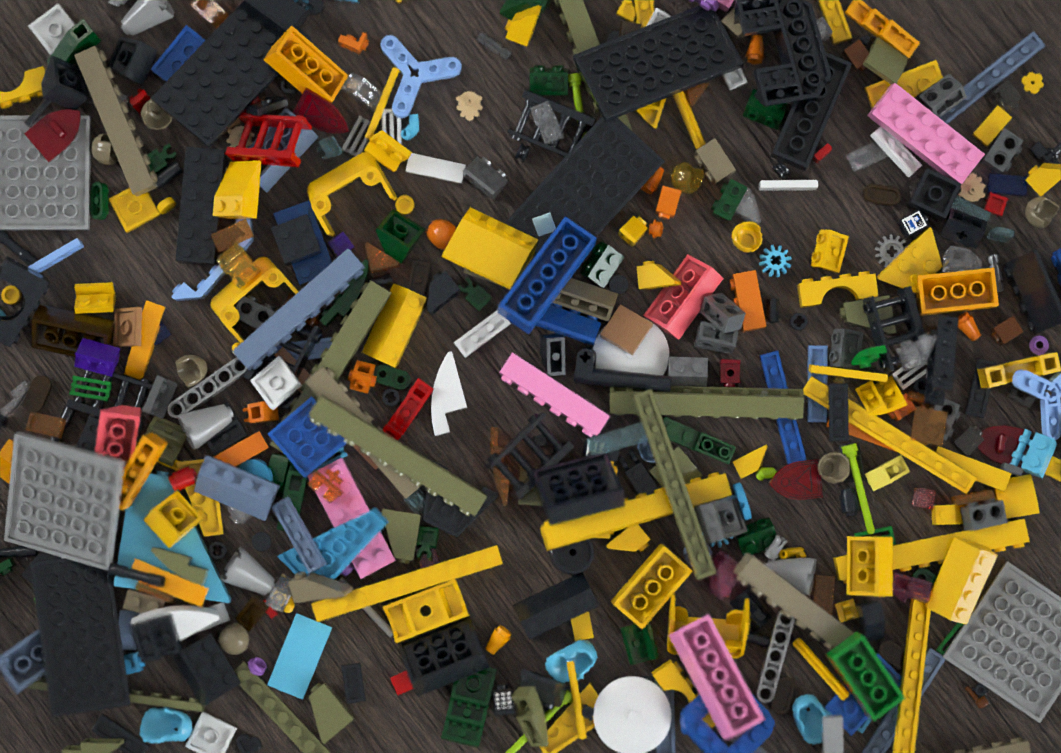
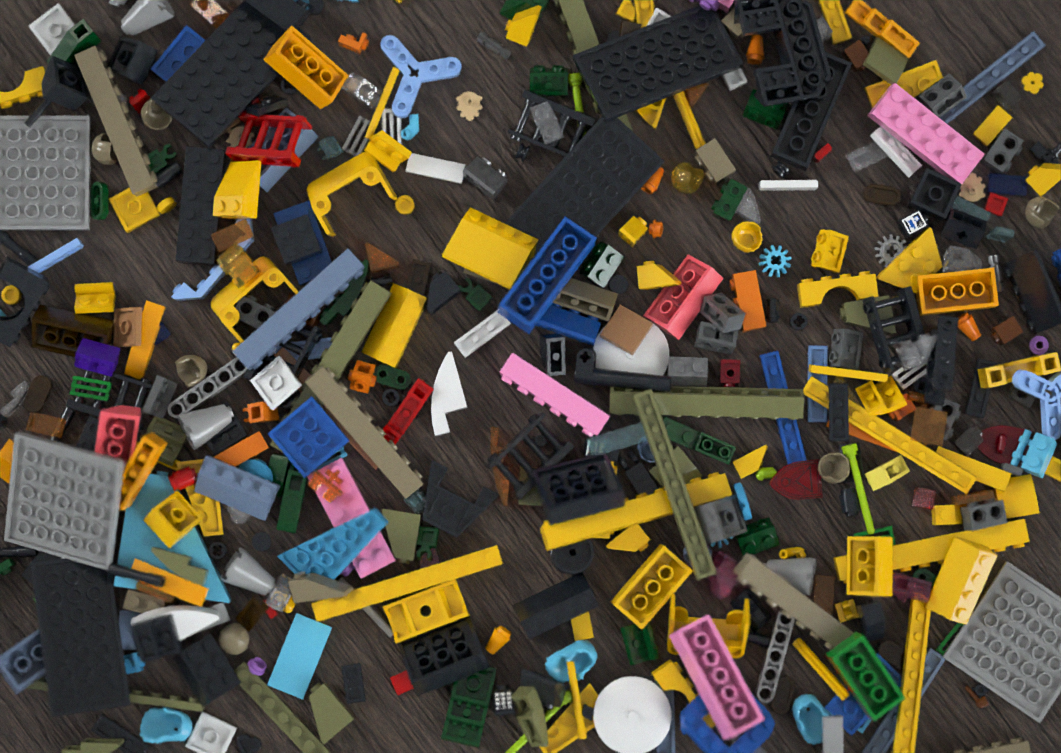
(54, 132): dark red shield -> none
(298, 535): sand blue tile -> none
(320, 113): dark red shield -> none
(340, 244): dark purple tile -> none
(398, 235): dark green slope -> none
(398, 455): olive brick -> none
(440, 232): orange hair -> none
(544, 224): light aqua slope -> none
(667, 202): orange slope -> none
(775, 547): light grey pin -> none
(867, 356): green slope -> none

